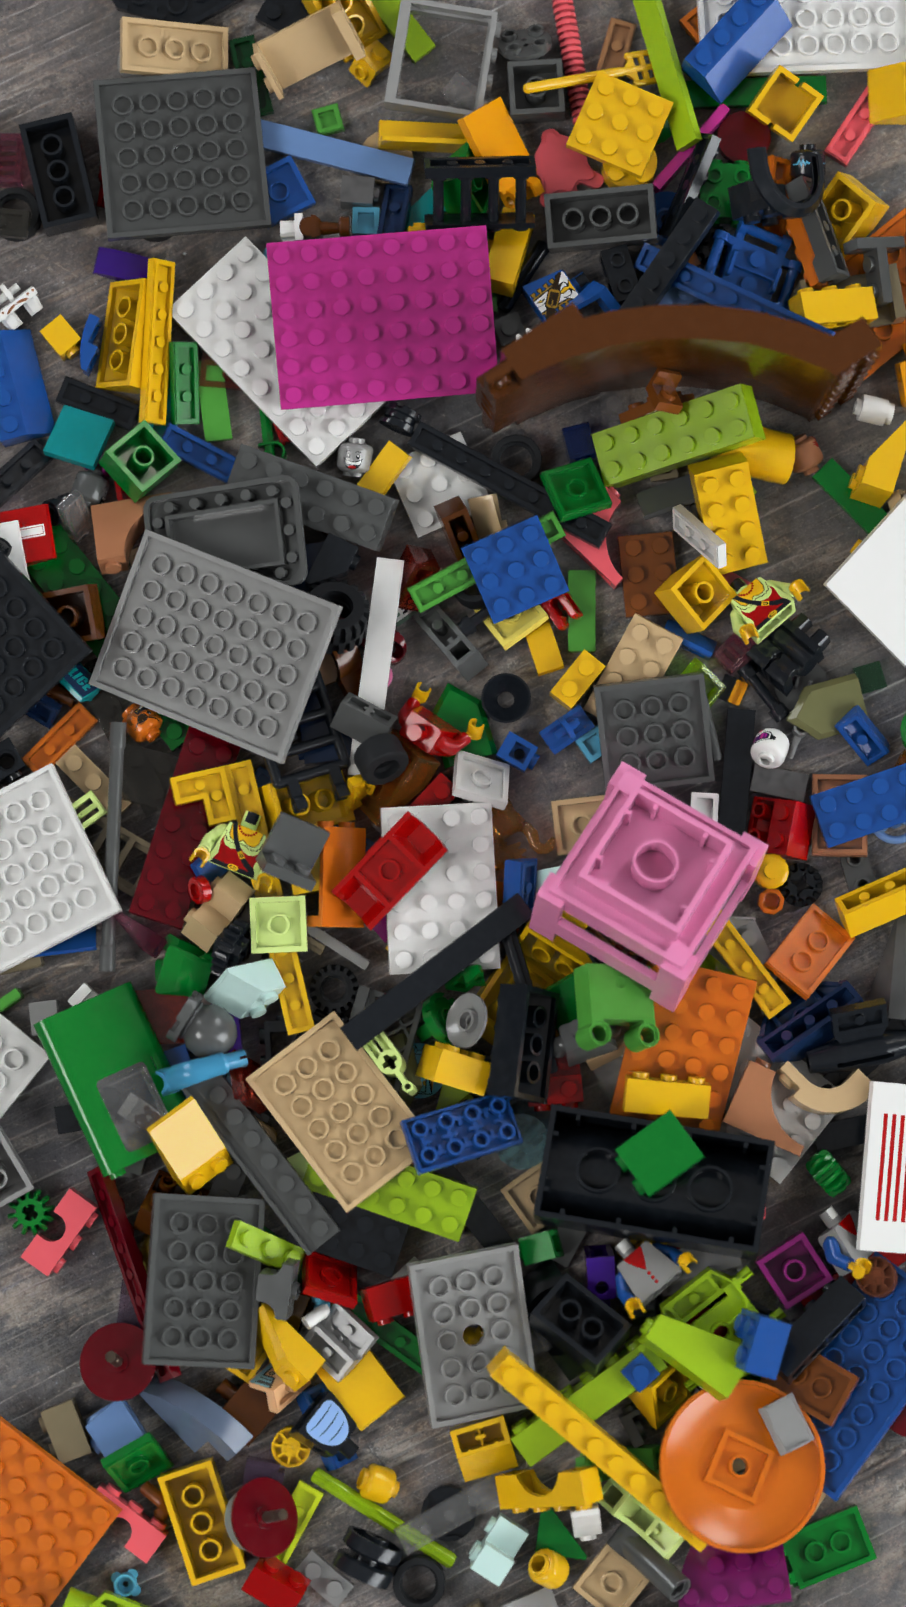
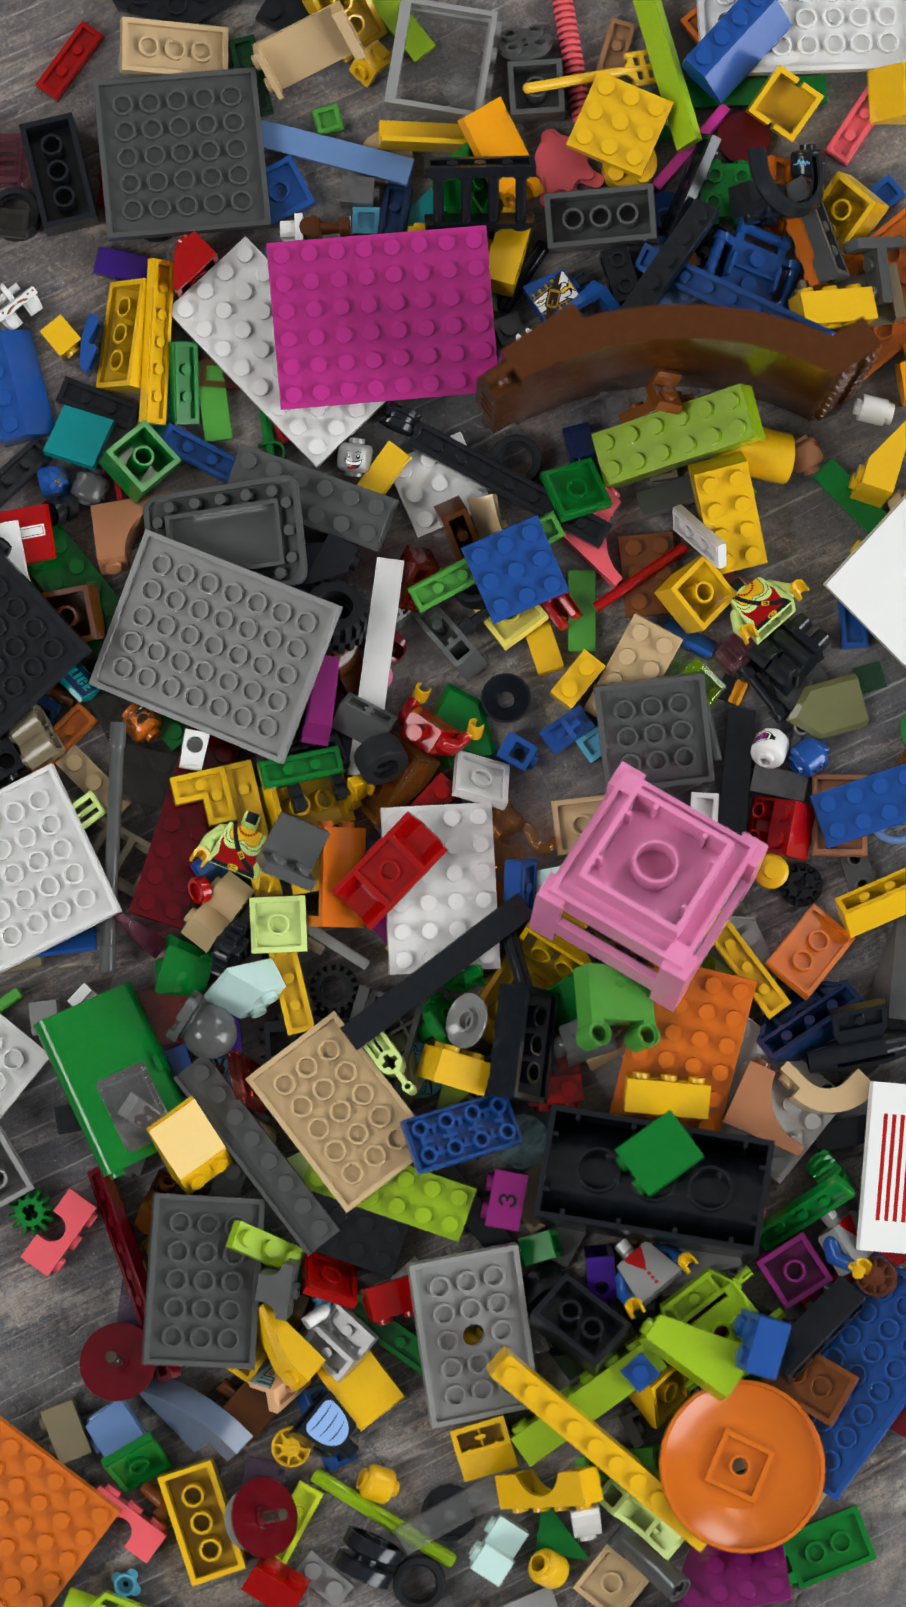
(36, 739): none -> dark tan brick
(53, 481): none -> blue rock
(70, 61): none -> red tile
(75, 516): clear tile -> none
(191, 261): none -> red slope
(193, 749): none -> white leg
(198, 1070): dark azure piece -> none
(301, 768): none -> green tile
(319, 710): none -> magenta piece
(505, 1199): none -> magenta brick
(640, 577): none -> red bar
(770, 901): orange tile -> none
(786, 1424): light grey piece -> none
(805, 1210): none -> green plate
(808, 757): none -> blue head
(852, 632): none -> blue tile
(863, 736): blue slope -> none
(888, 191): none -> blue plate

